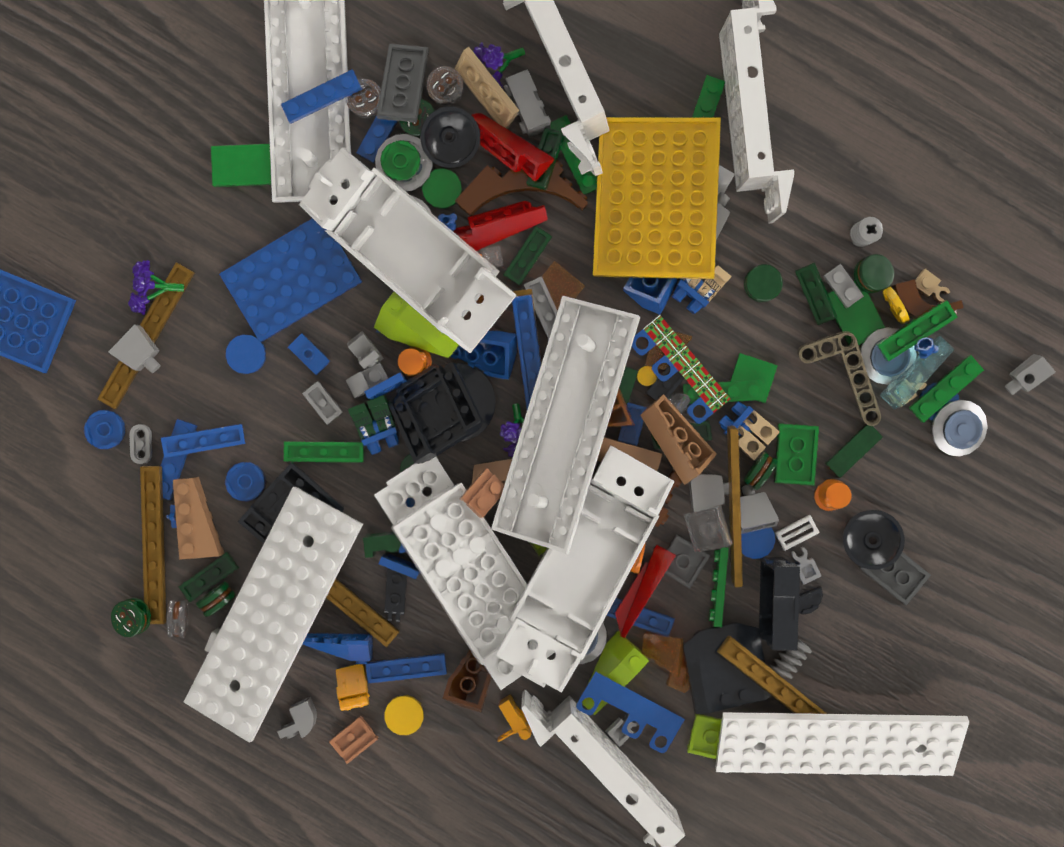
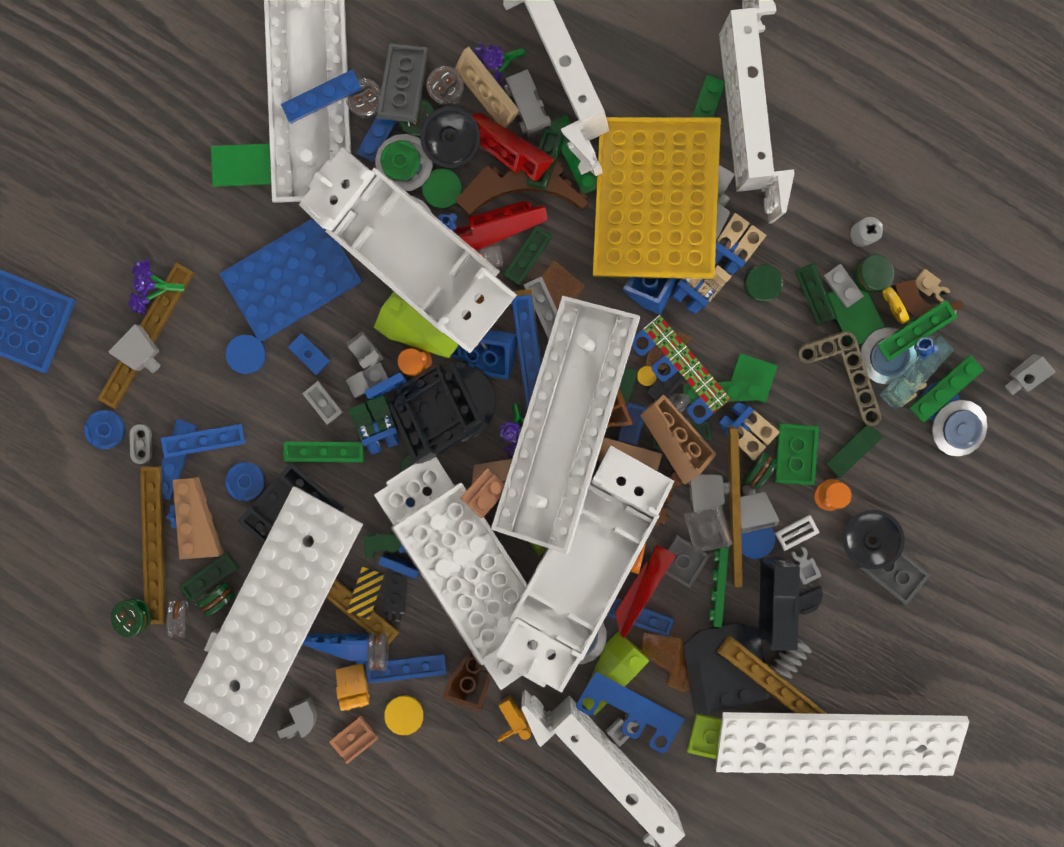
(365, 593): none -> sticker
(378, 652): none -> clear head
(737, 251): none -> tan hips

